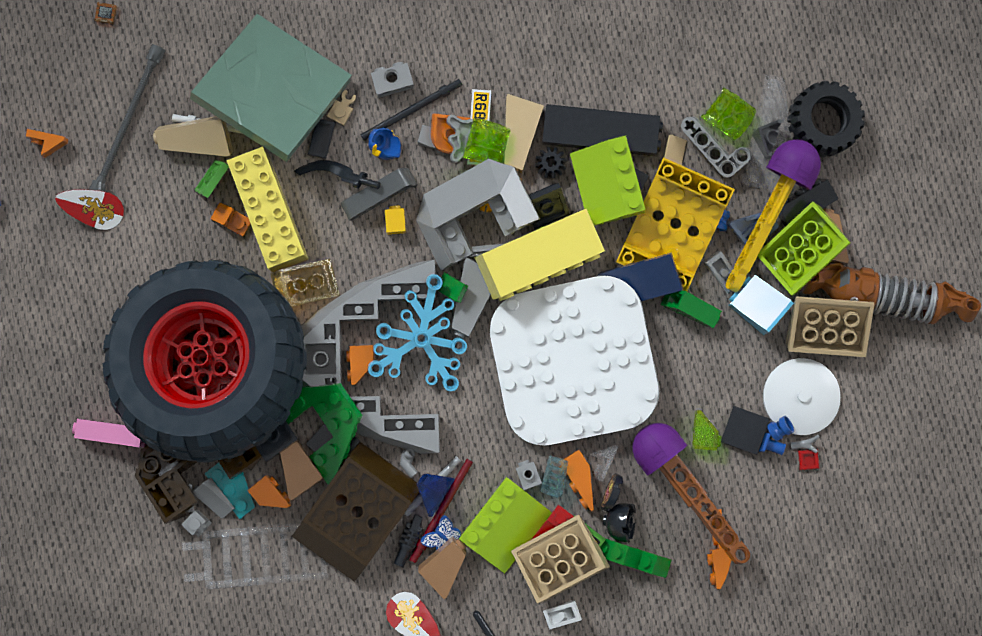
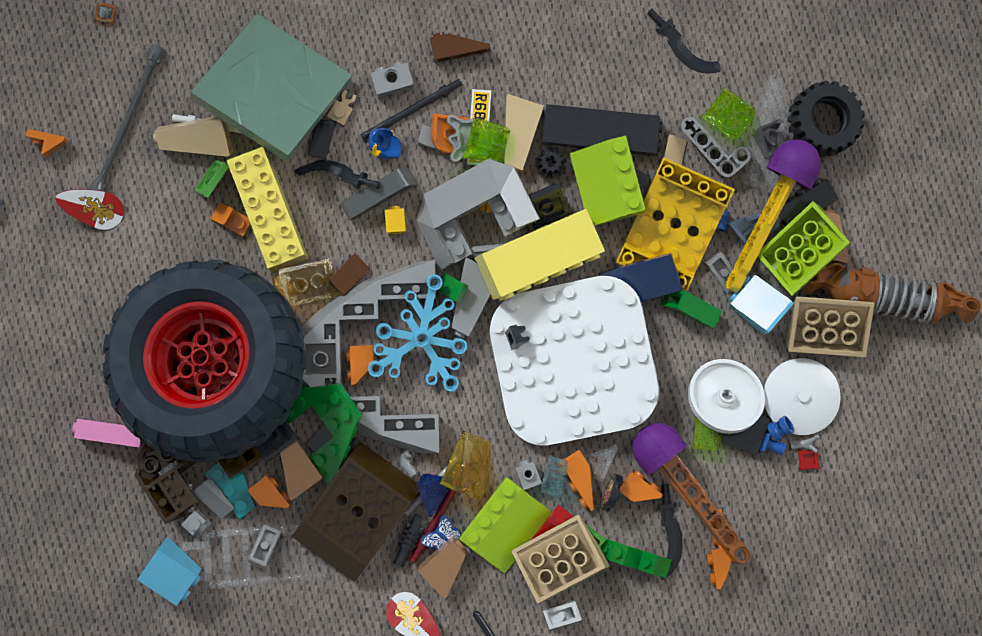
(170, 572): none -> medium azure slope
(264, 547): none -> light grey slope
(349, 274): none -> reddish brown slope
(451, 47): none -> reddish brown slope
(469, 466): none -> clear yellow slope
(514, 337): none -> black tile
(620, 522): black cylinder -> none
(637, 489): none -> orange slope
(672, 529): none -> black sword
(679, 48): none -> black sword
(726, 396): none -> white dish

